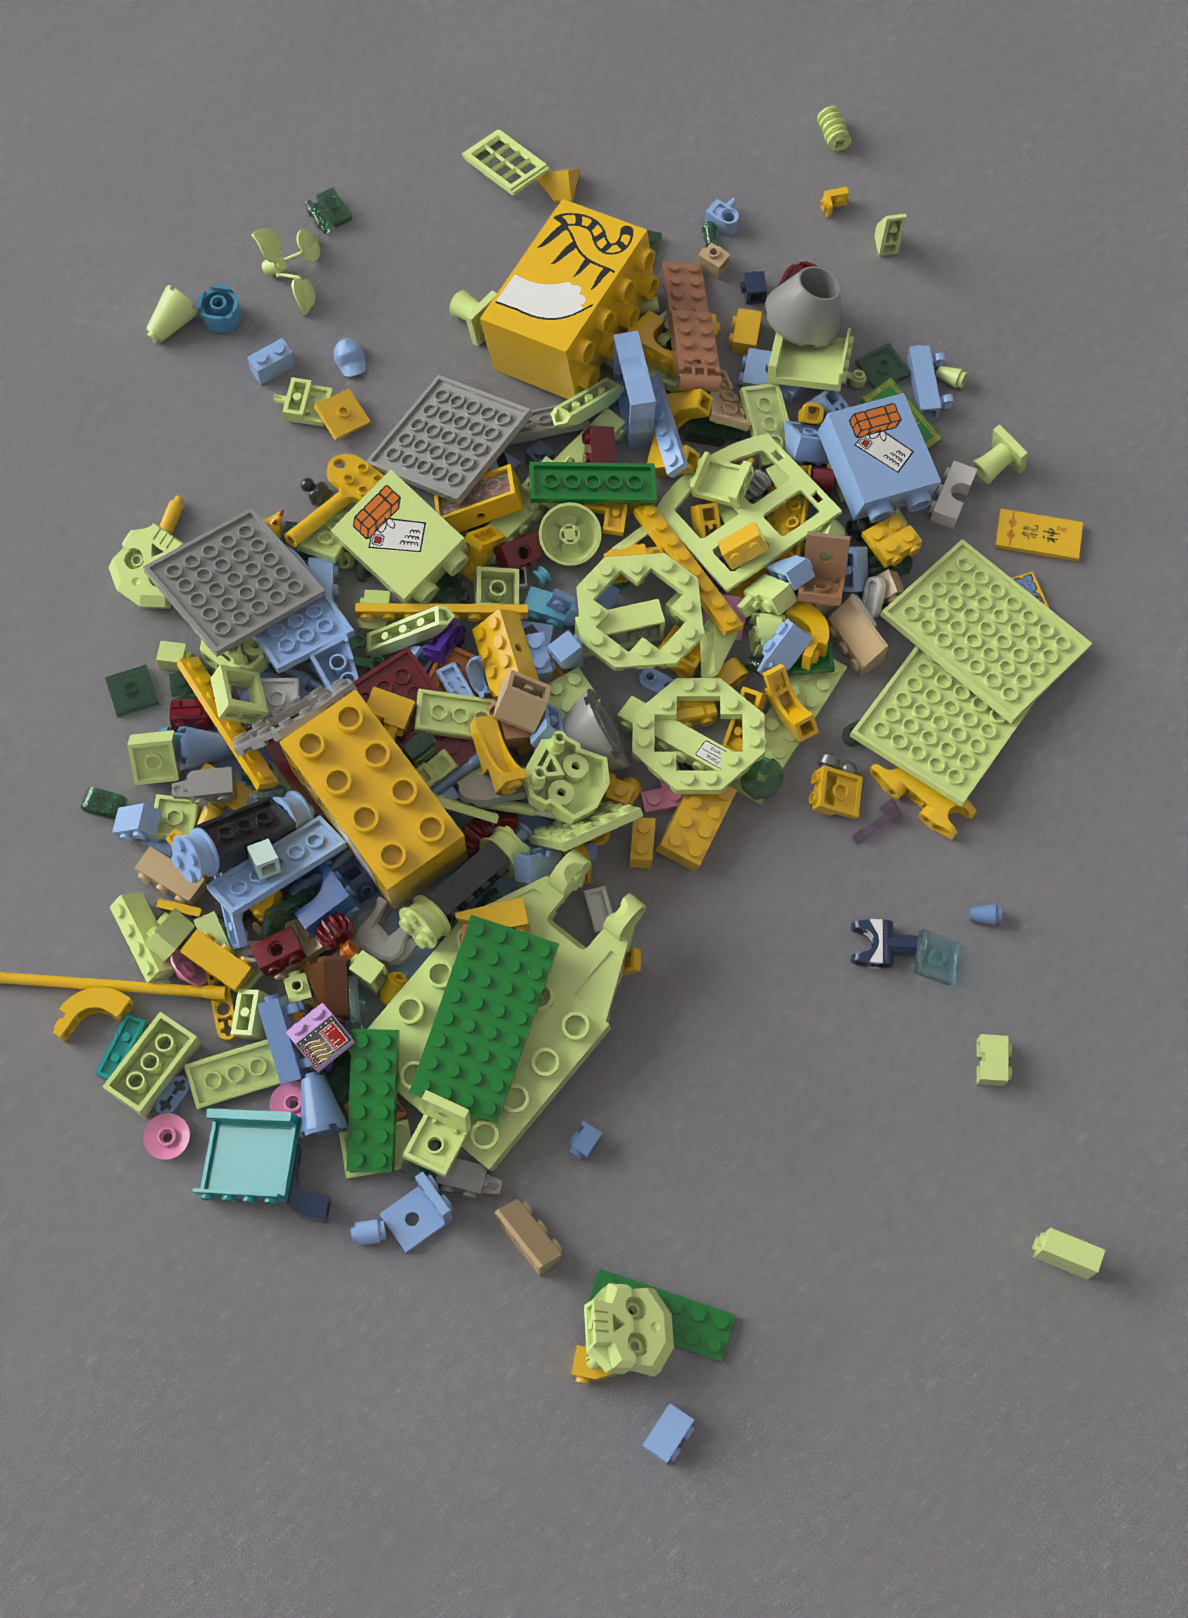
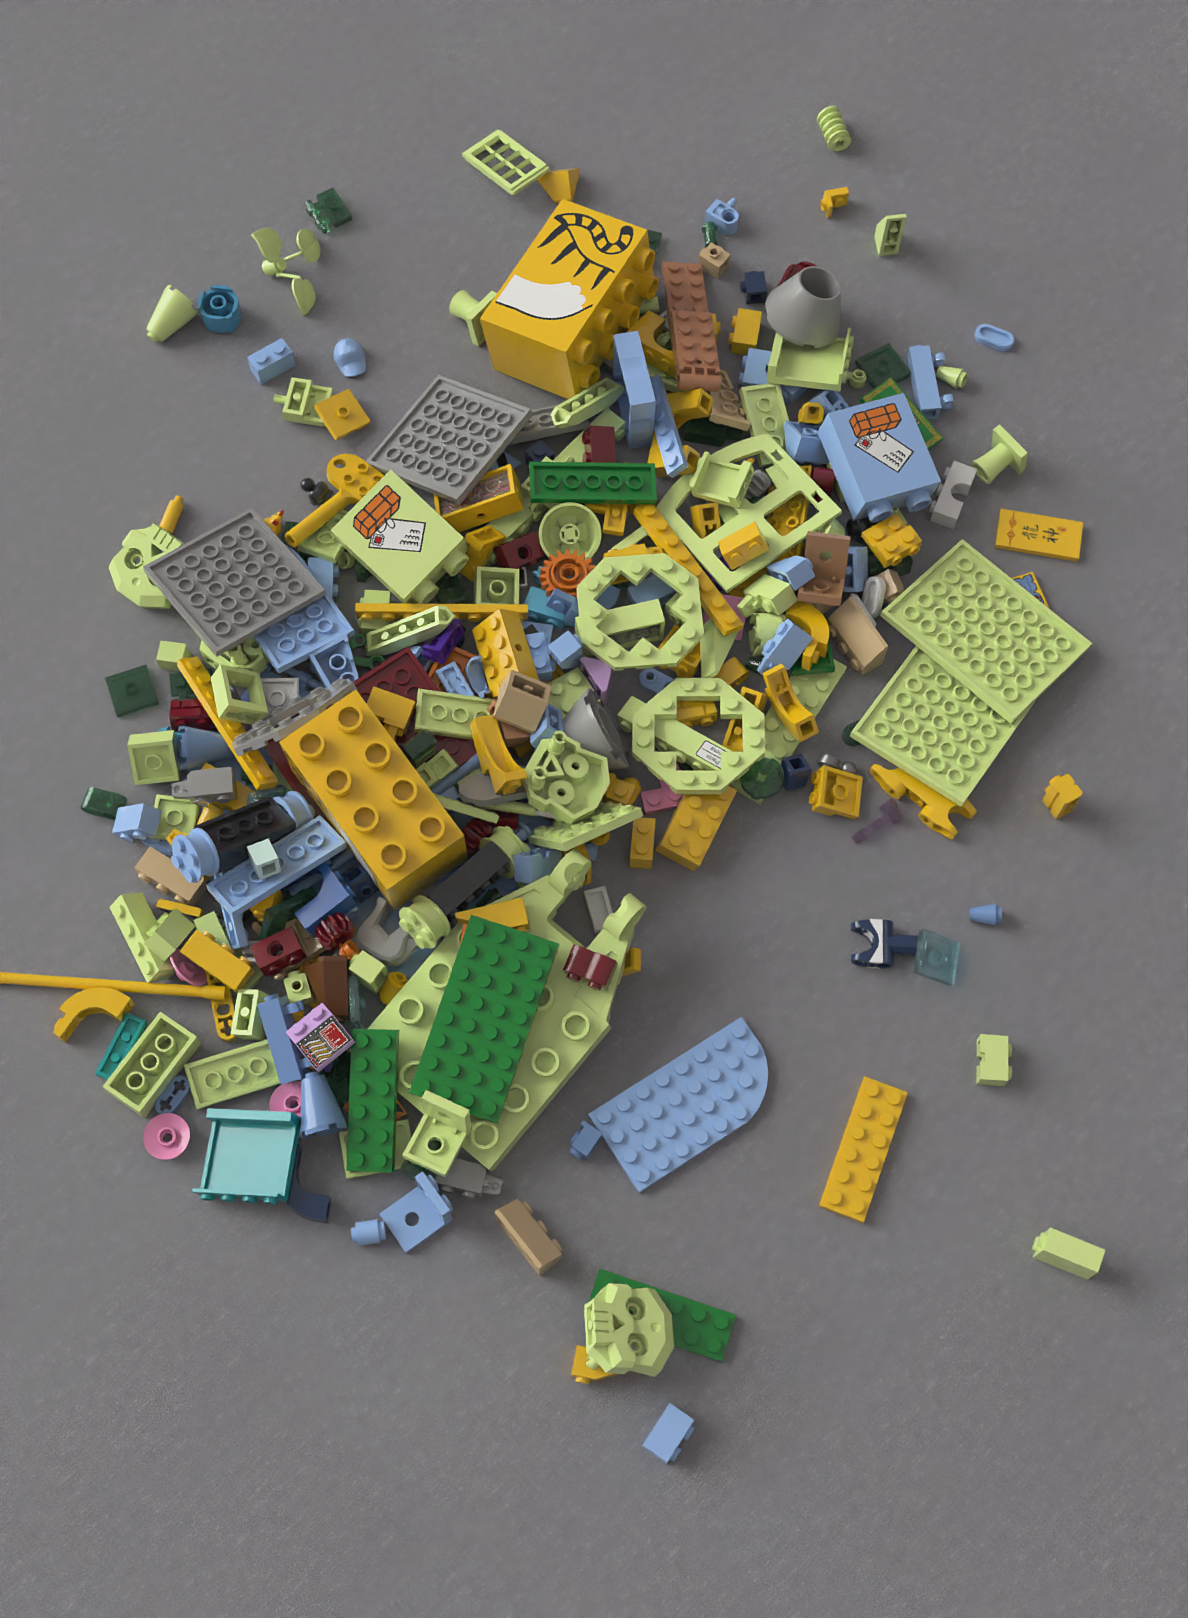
(558, 567): none -> orange gear
(590, 967): none -> dark red brick
(598, 675): none -> lavender slope
(650, 589): none -> light blue brick
(685, 1105): none -> light blue plate
(795, 772): none -> dark blue brick
(863, 1149): none -> yellow plate
(994, 337): none -> light blue tile
(1061, 795): none -> yellow brick

